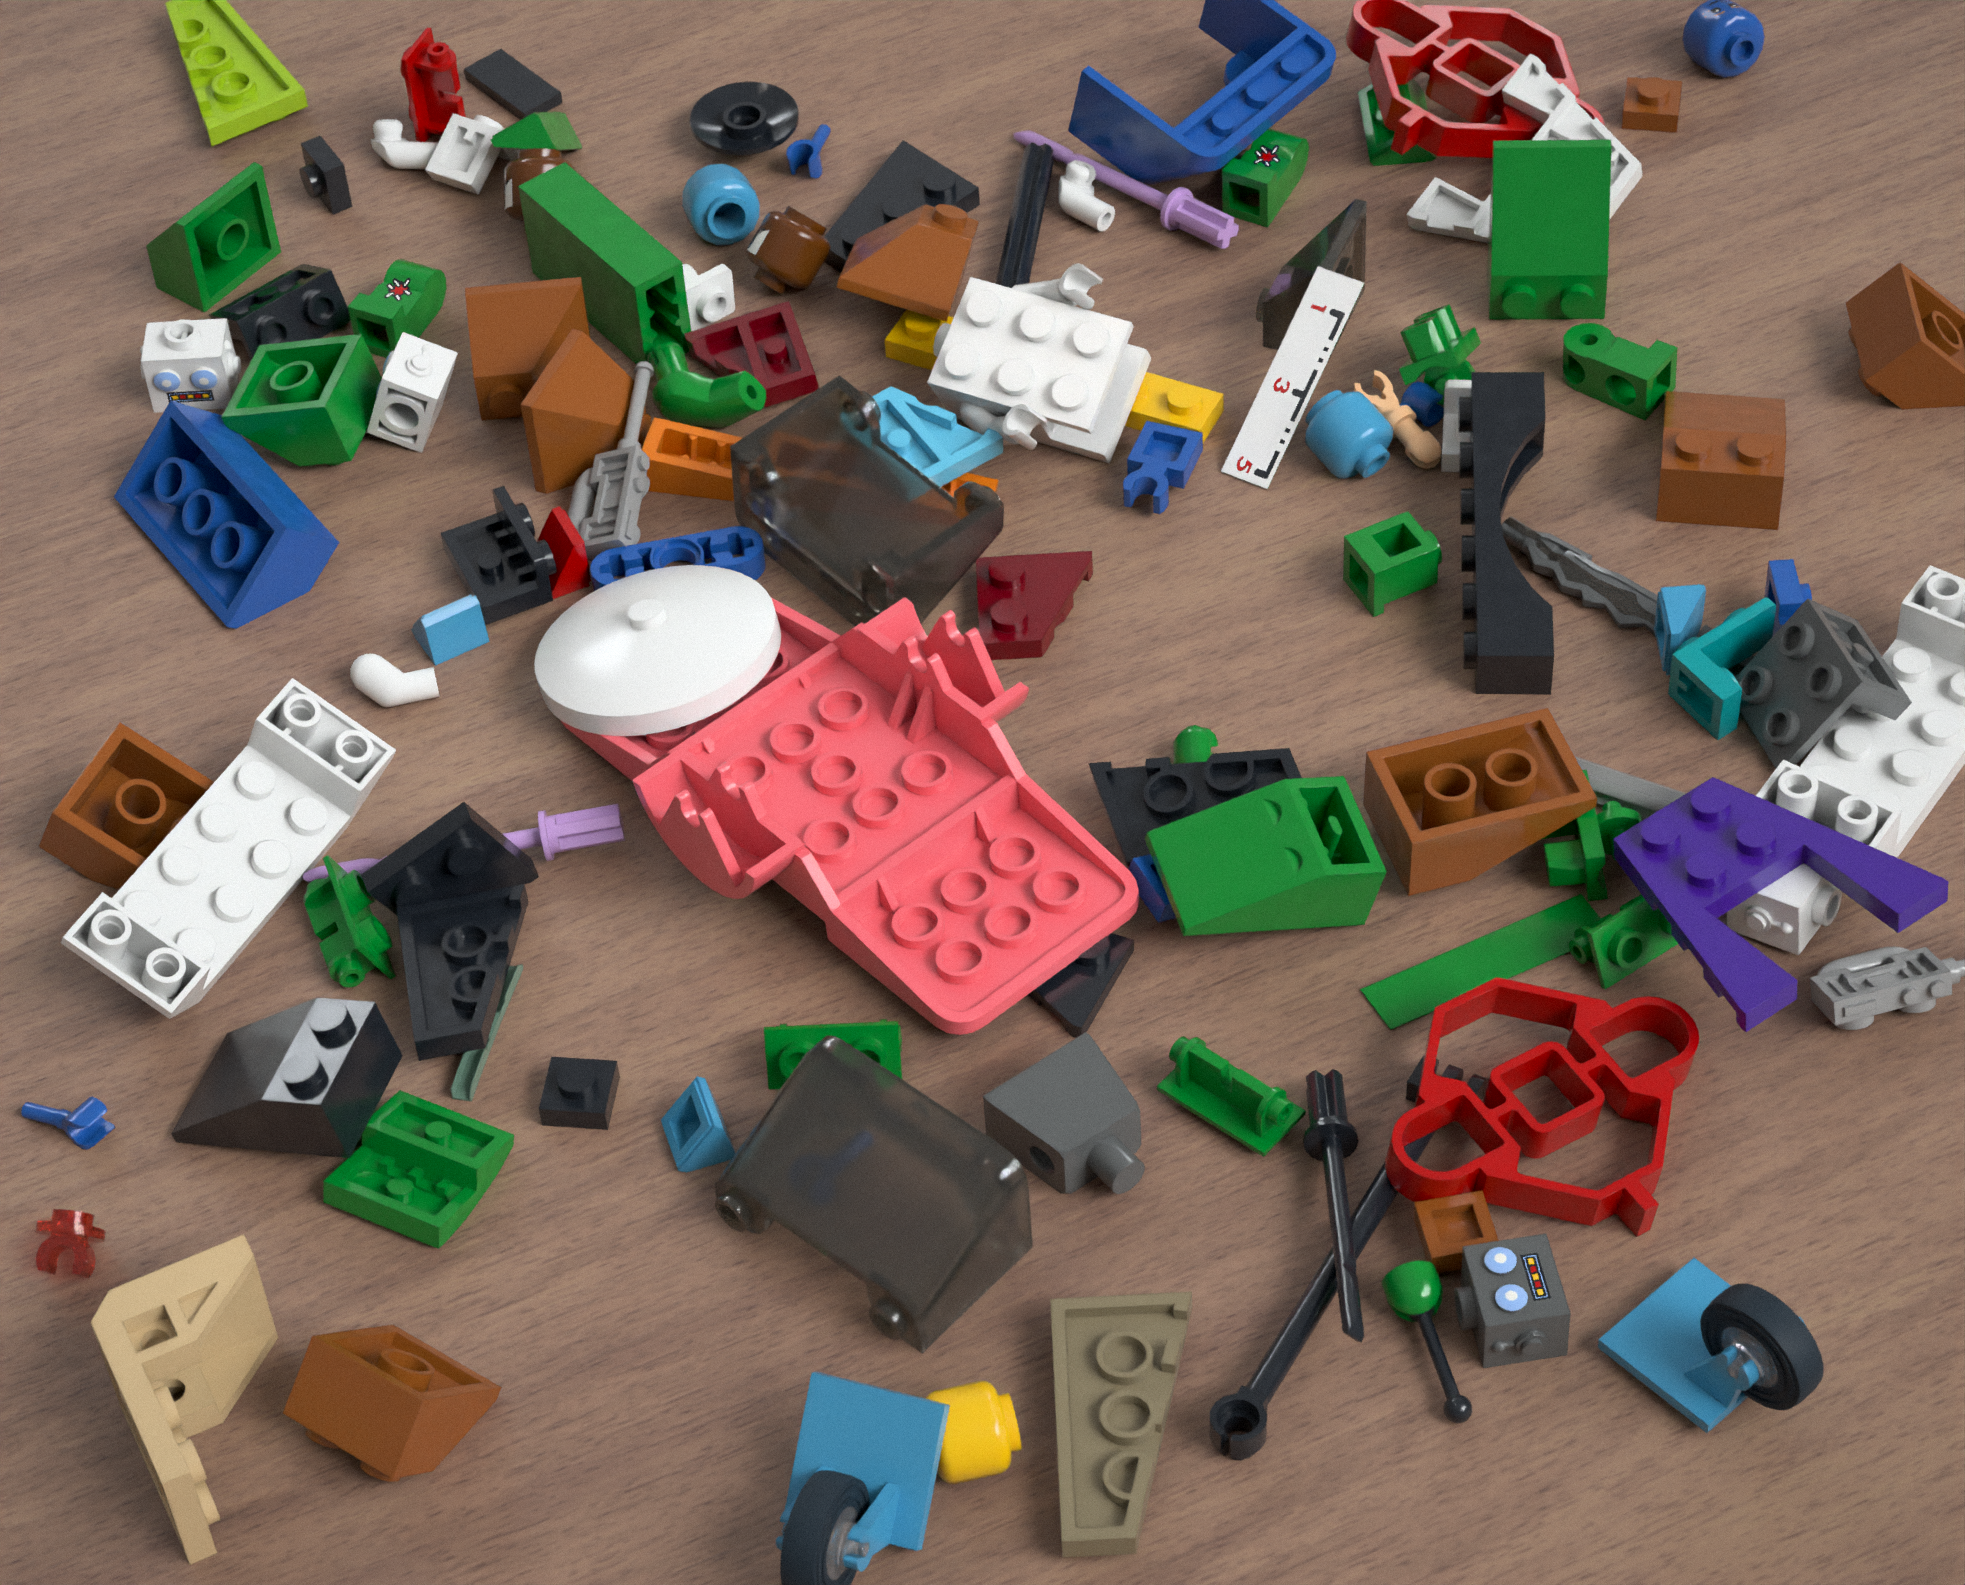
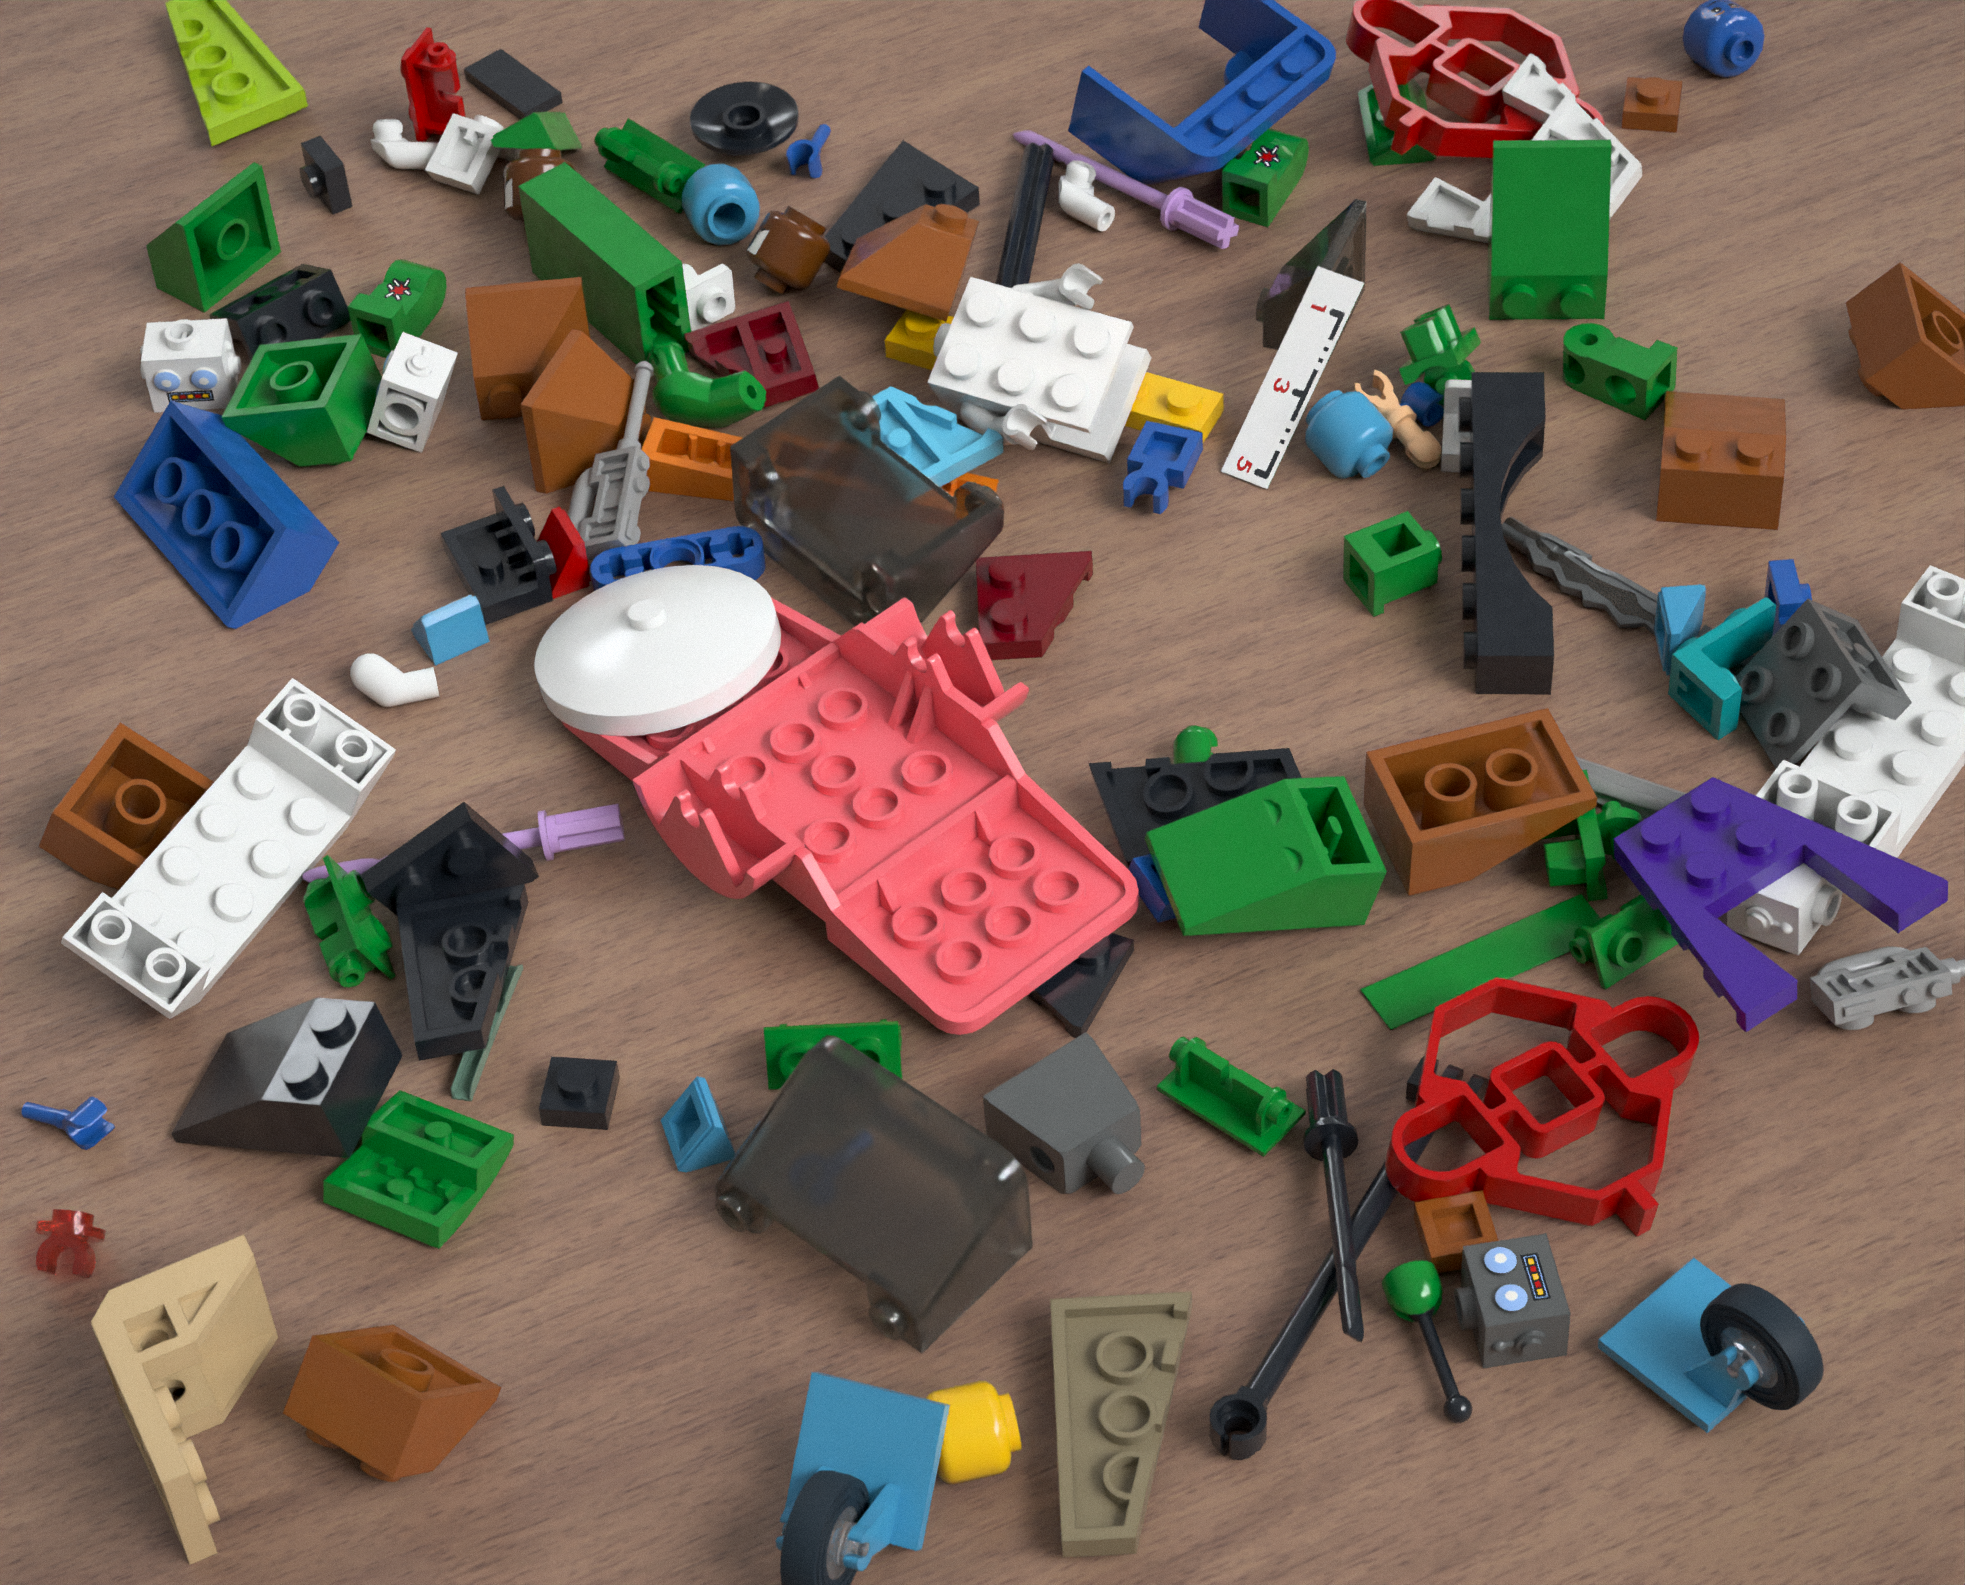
(647, 161): none -> green hinge

